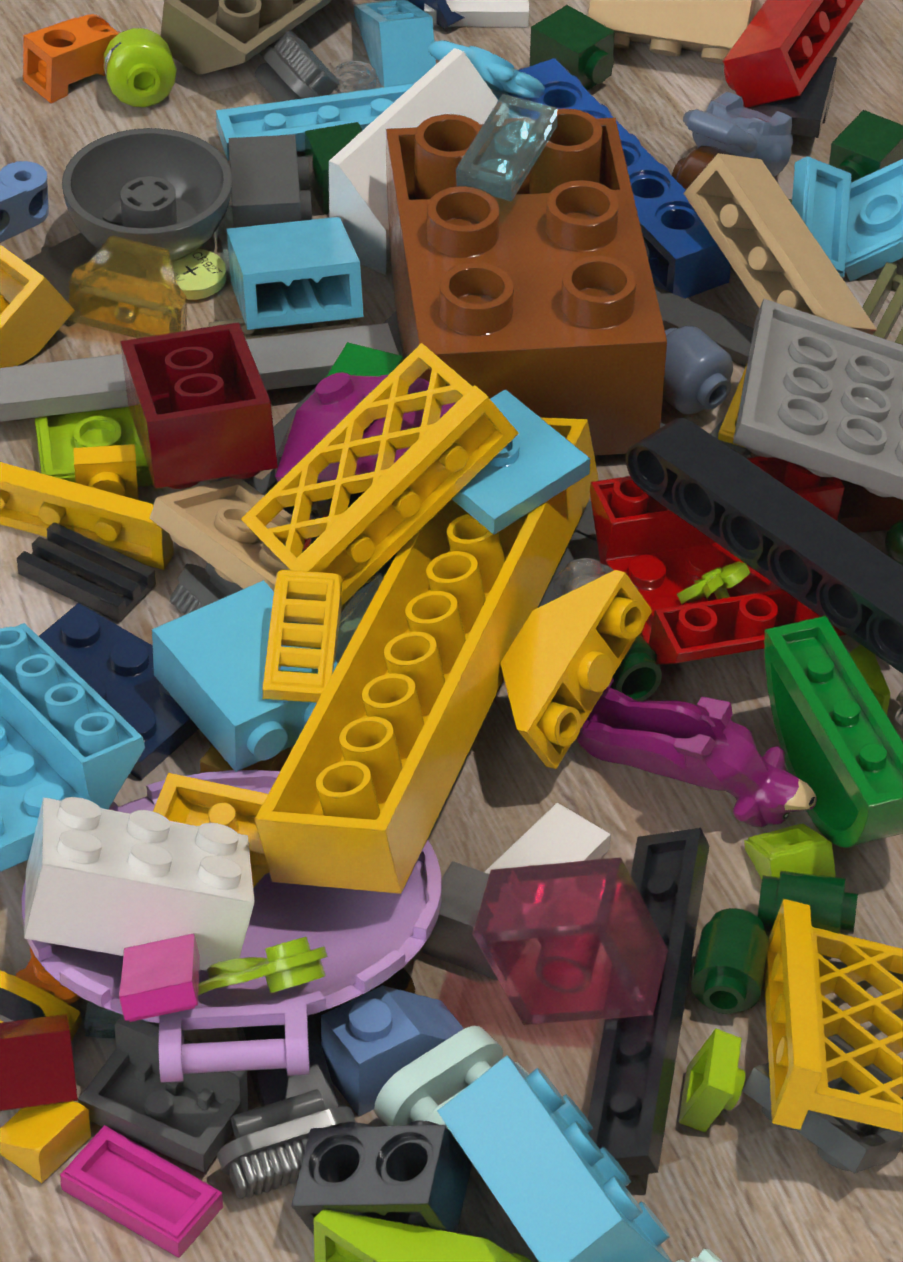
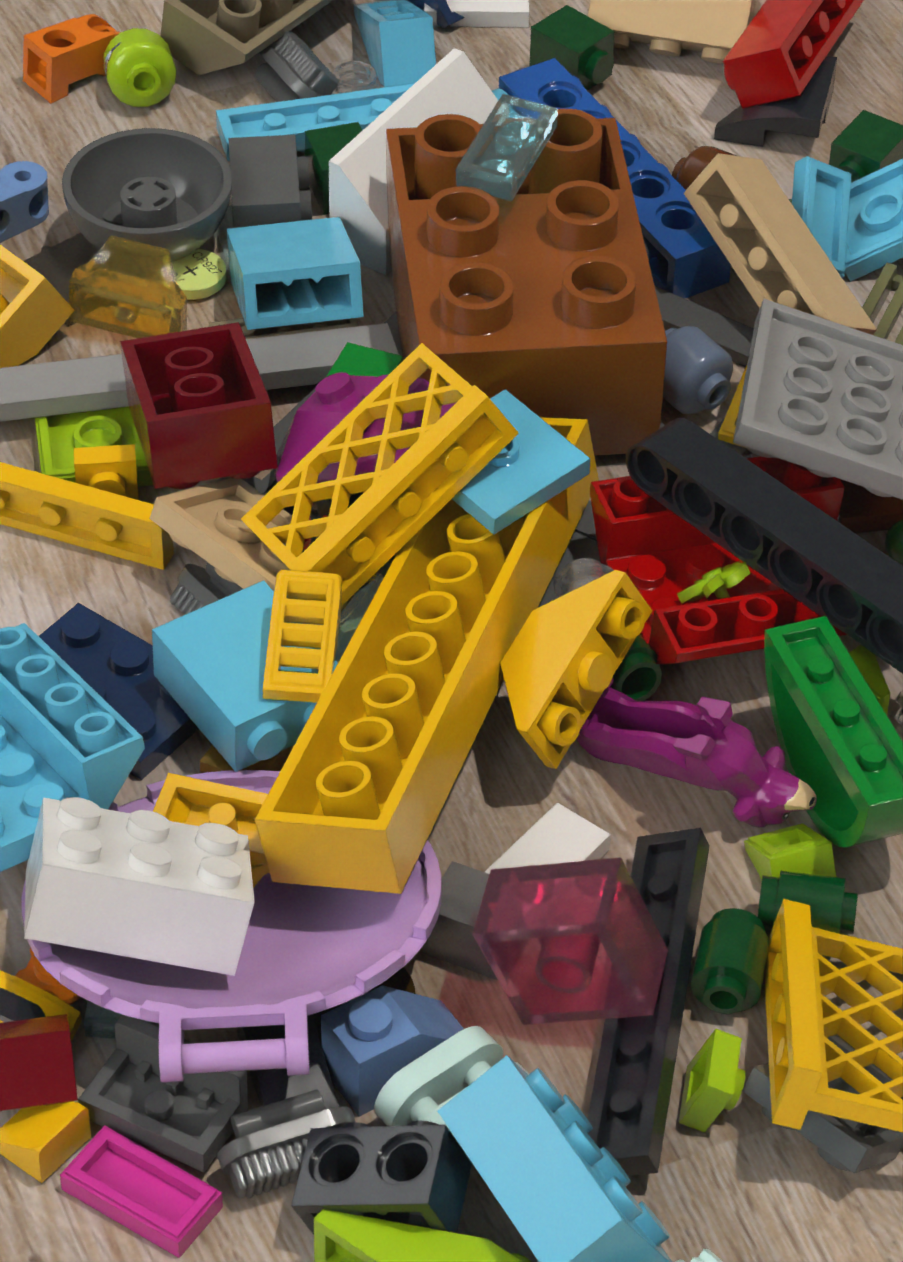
(93, 566): black tile -> none
(160, 978): dark pink tile -> none
(286, 967): lime plate -> none
(494, 70): medium azure piece -> none
(743, 131): sand blue piece -> none

